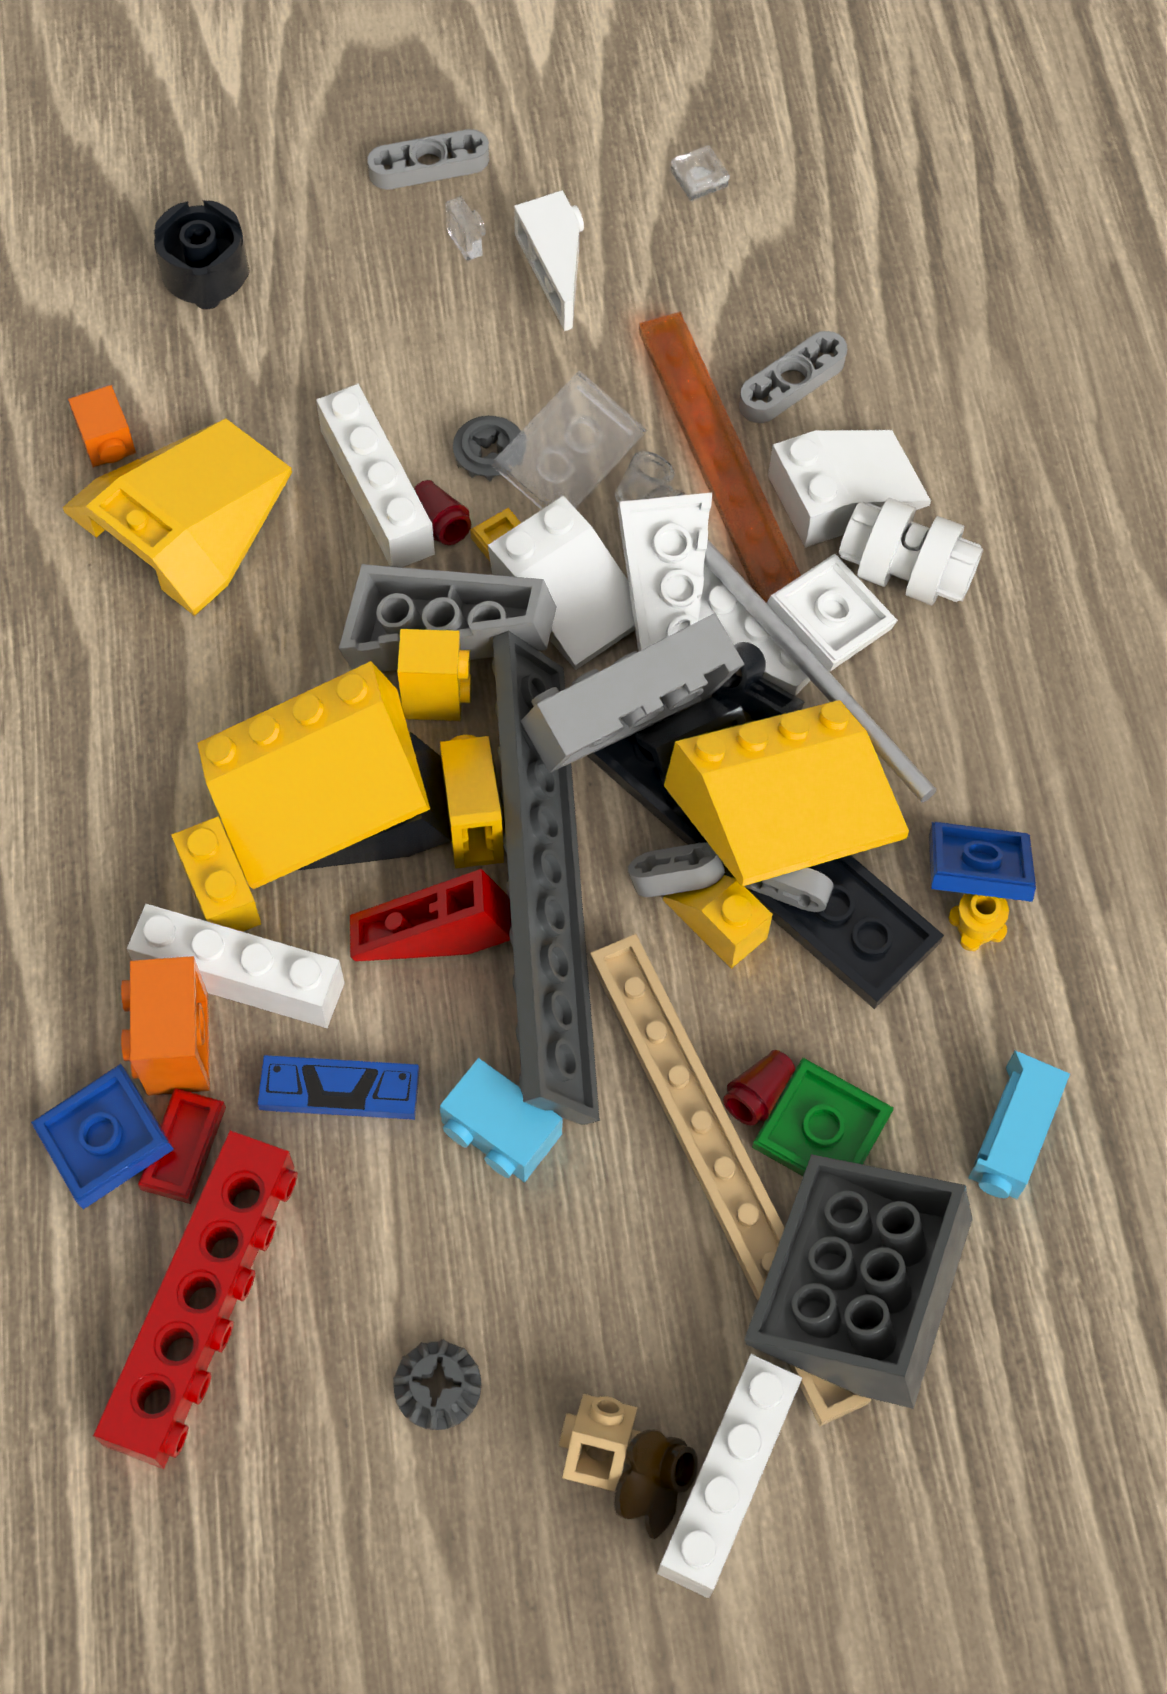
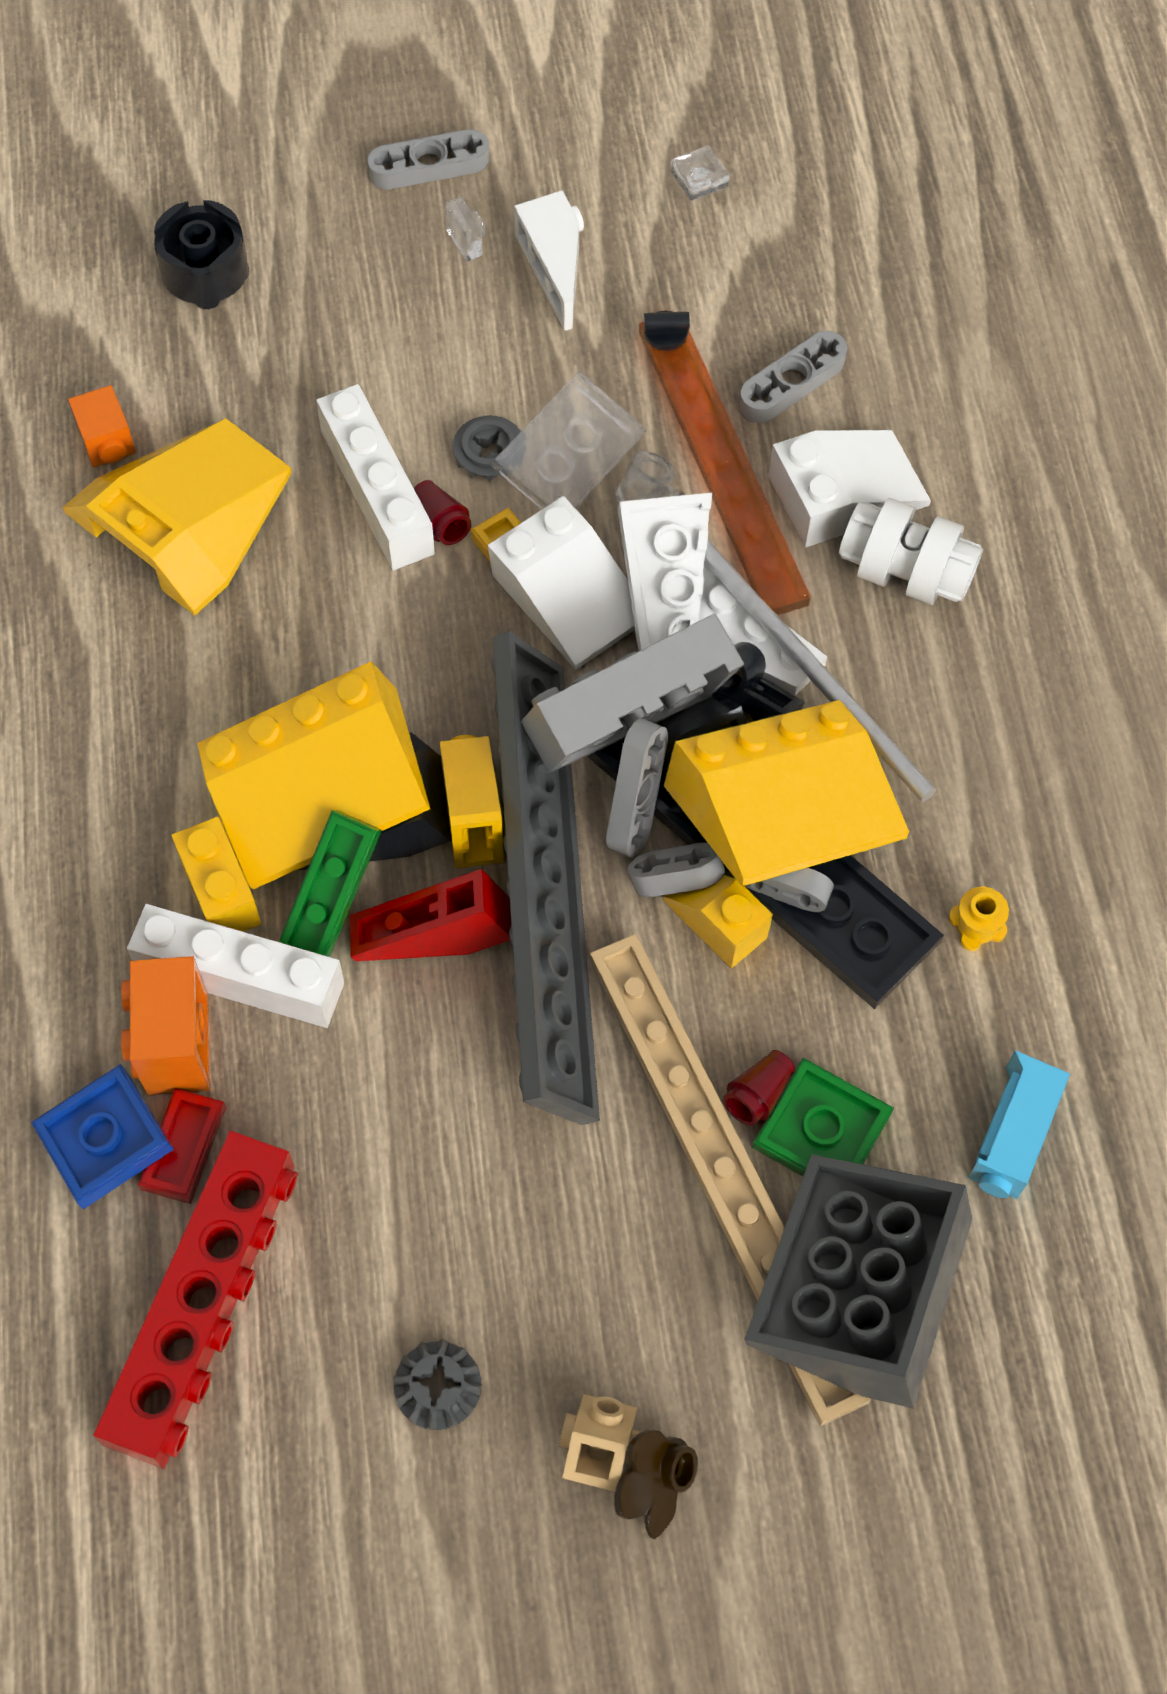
(330, 884): none -> green tile
(339, 1087): blue tile -> none
(433, 674): yellow brick -> none
(442, 600): light grey wedge -> none
(493, 1118): medium azure brick -> none
(636, 787): none -> light grey beam
(666, 329): none -> black plate
(729, 1476): white brick -> none
(832, 612): white tile -> none
(981, 861): blue tile -> none

